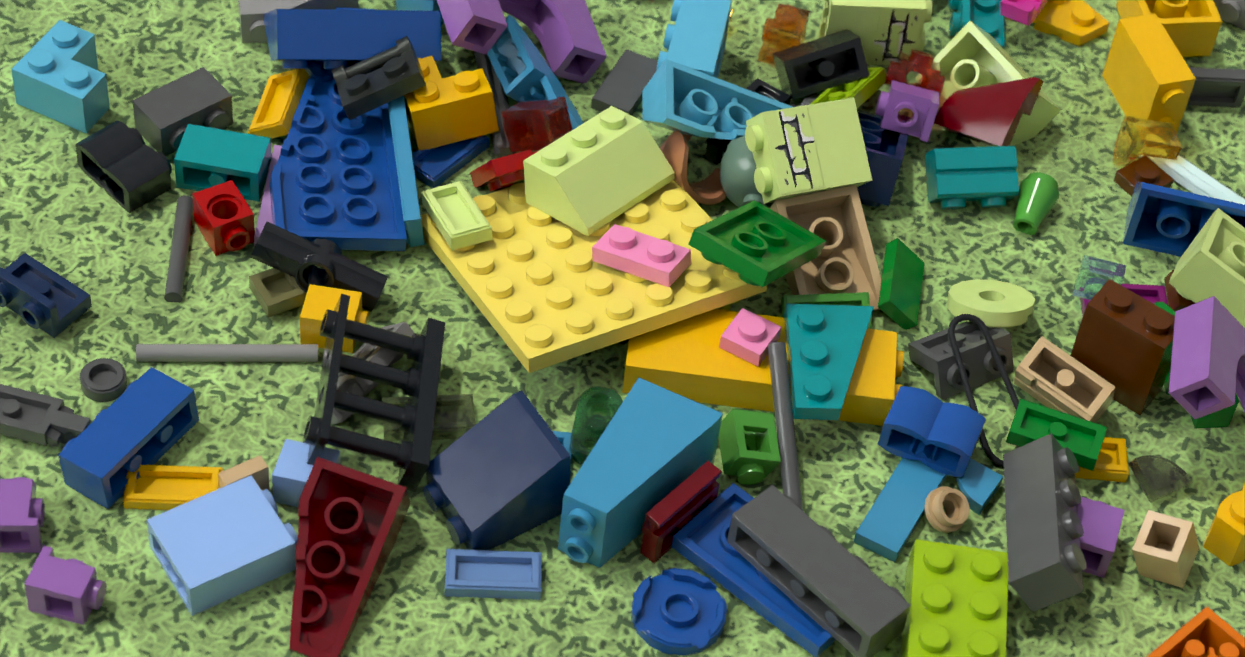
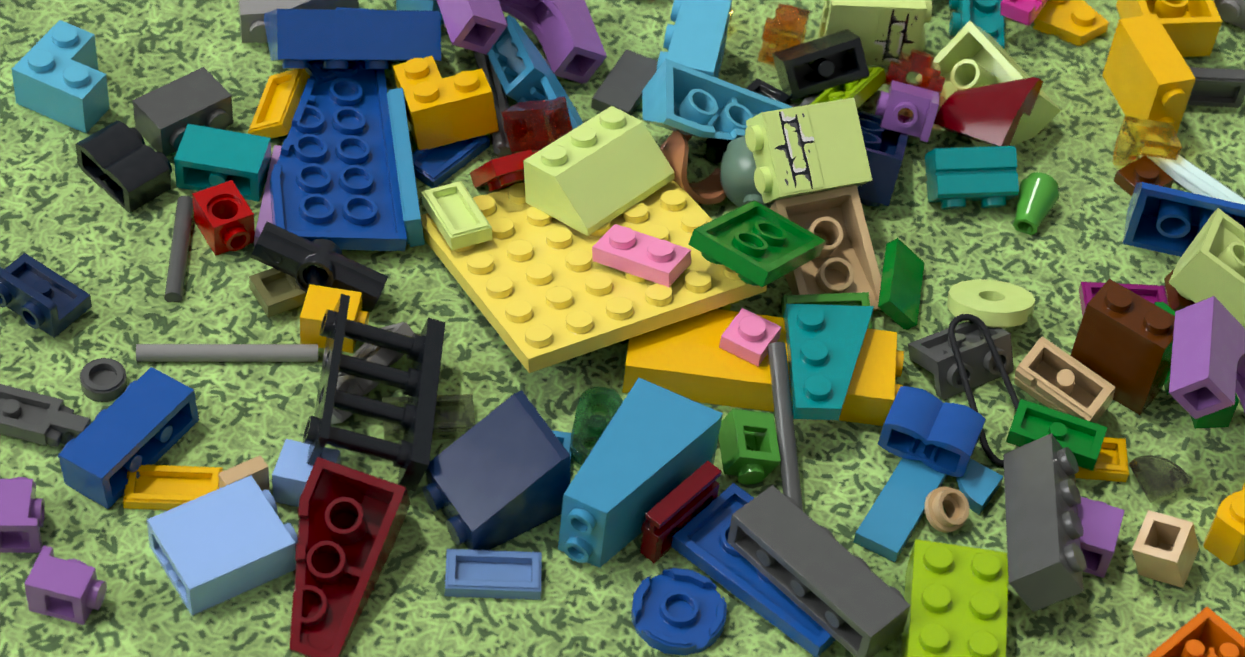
(379, 79): pearl dark grey plate -> none
(1094, 274): clear light blue plate -> none

